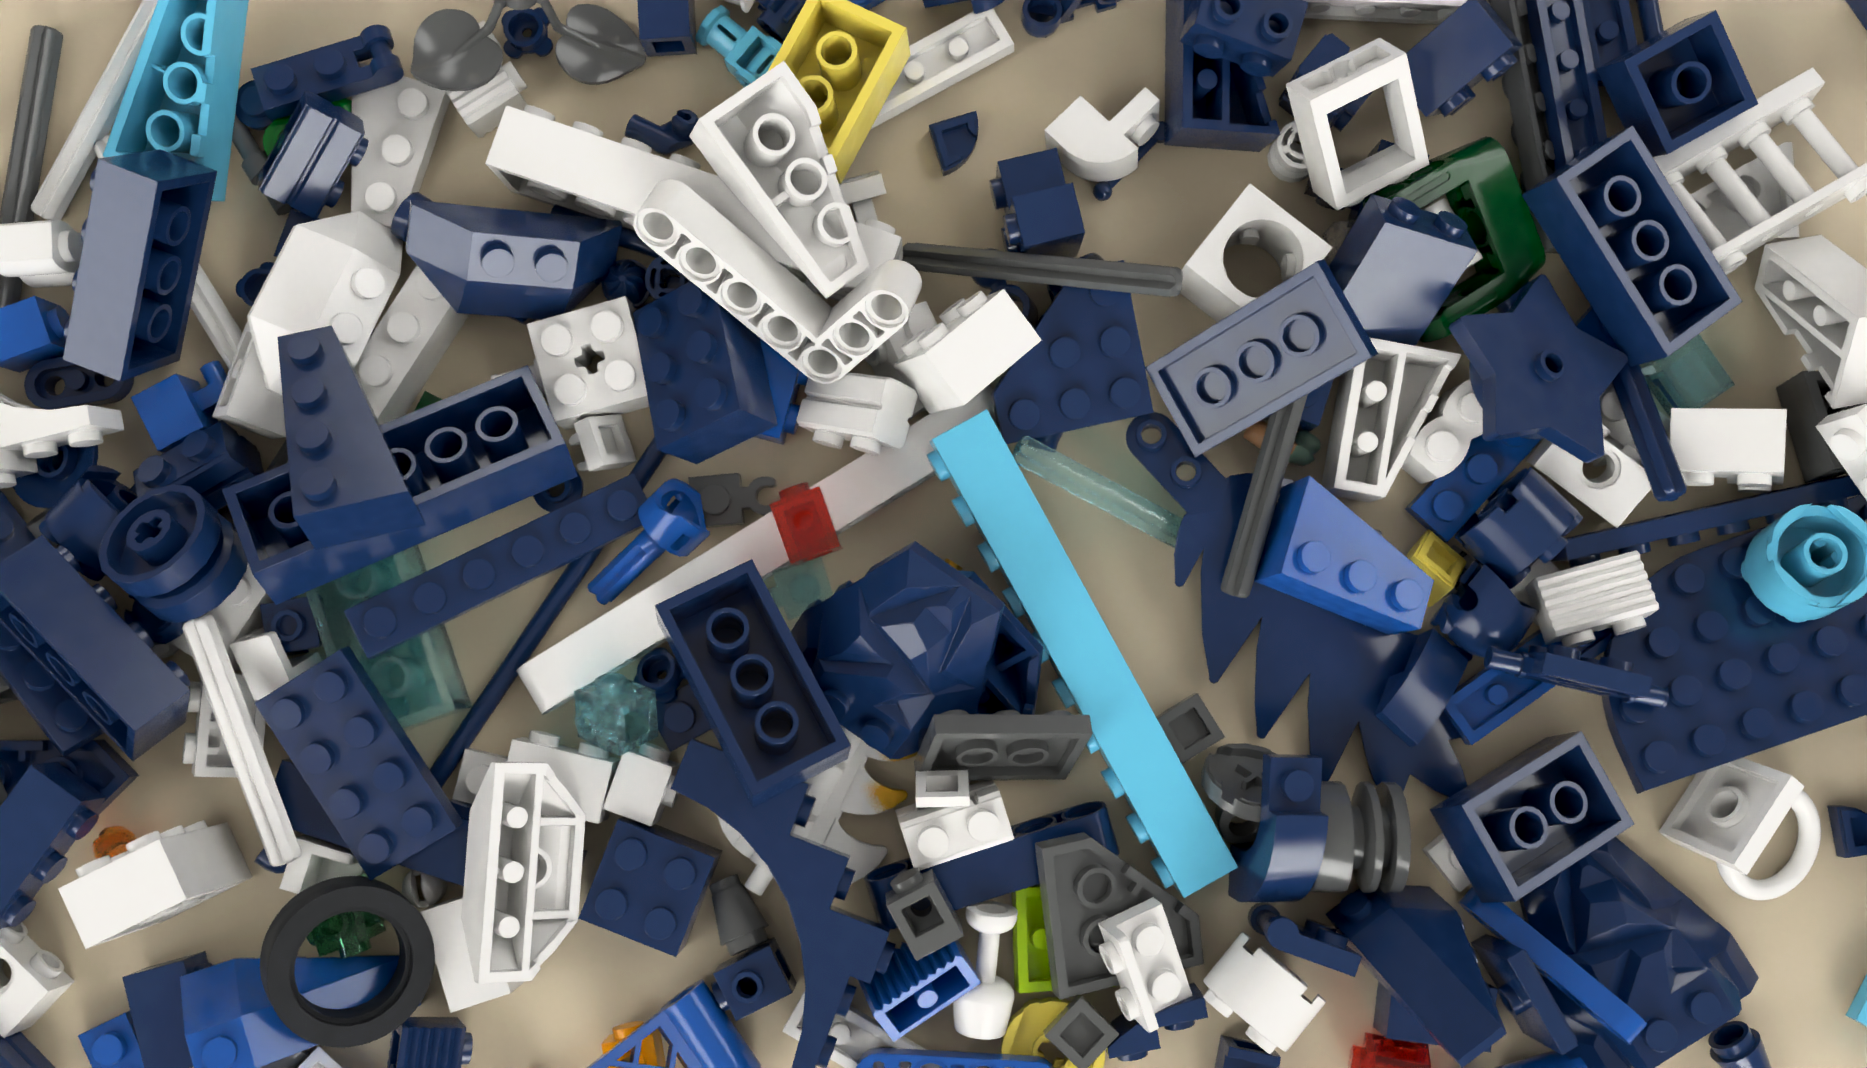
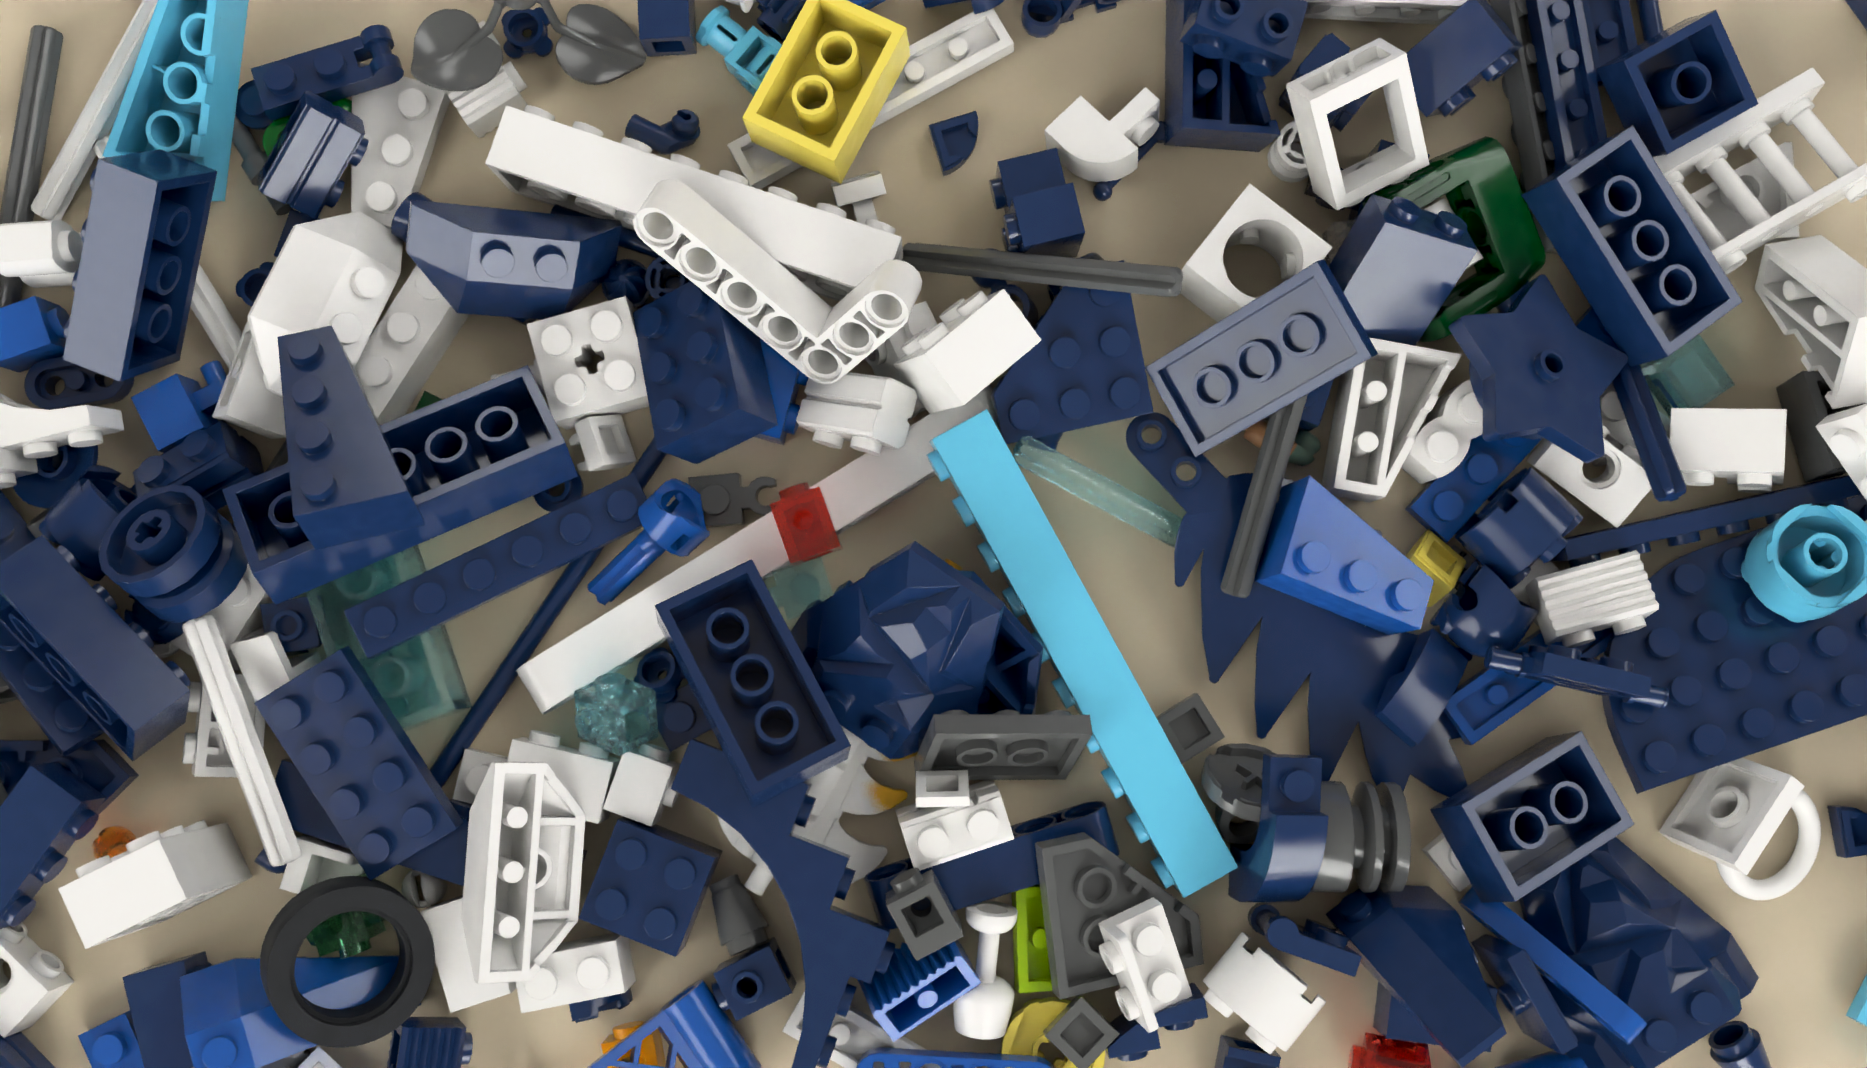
(580, 973): none -> white brick
(590, 1009): none -> dark blue tile
(778, 166): white wedge -> none

